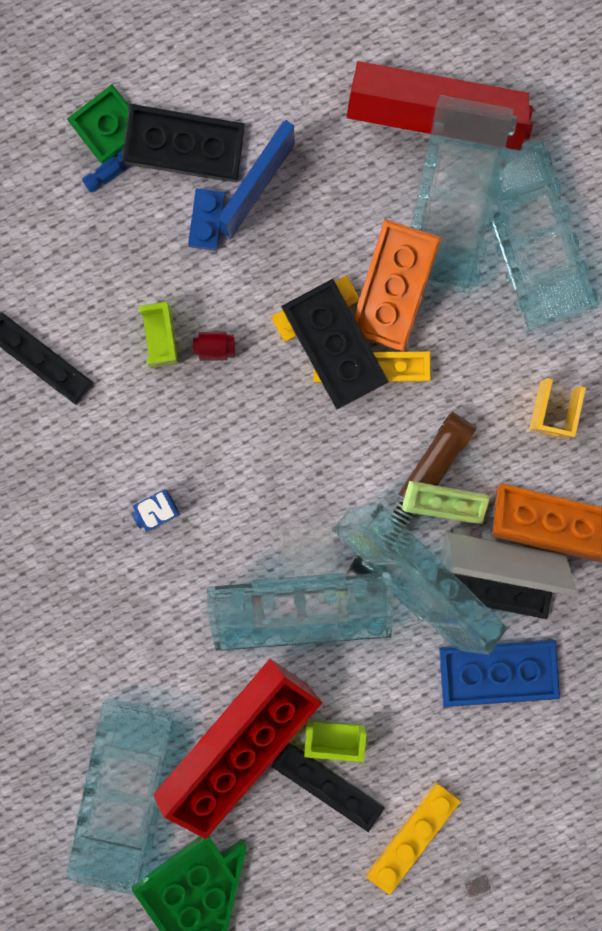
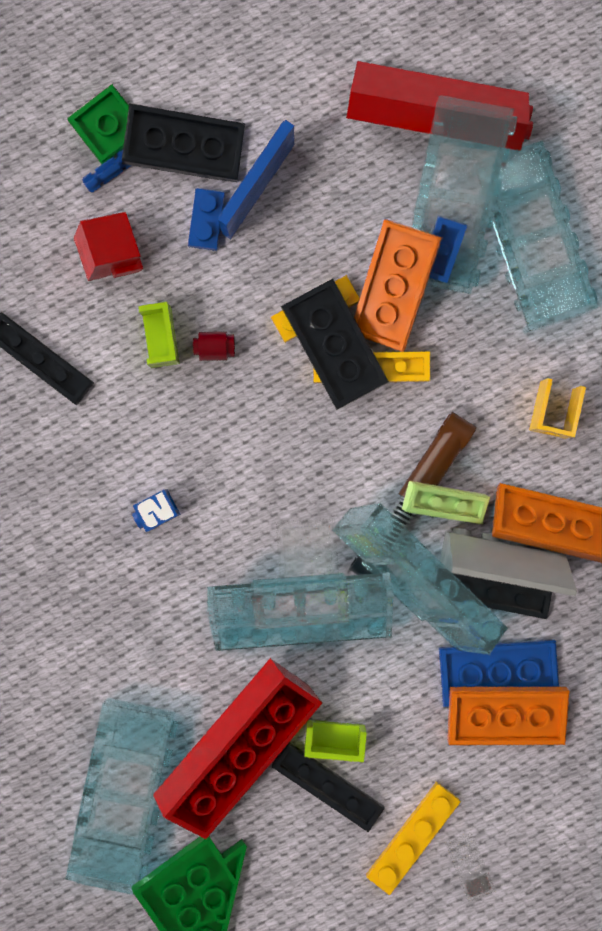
(107, 247): none -> red plate
(452, 234): none -> blue plate
(508, 715): none -> orange tile

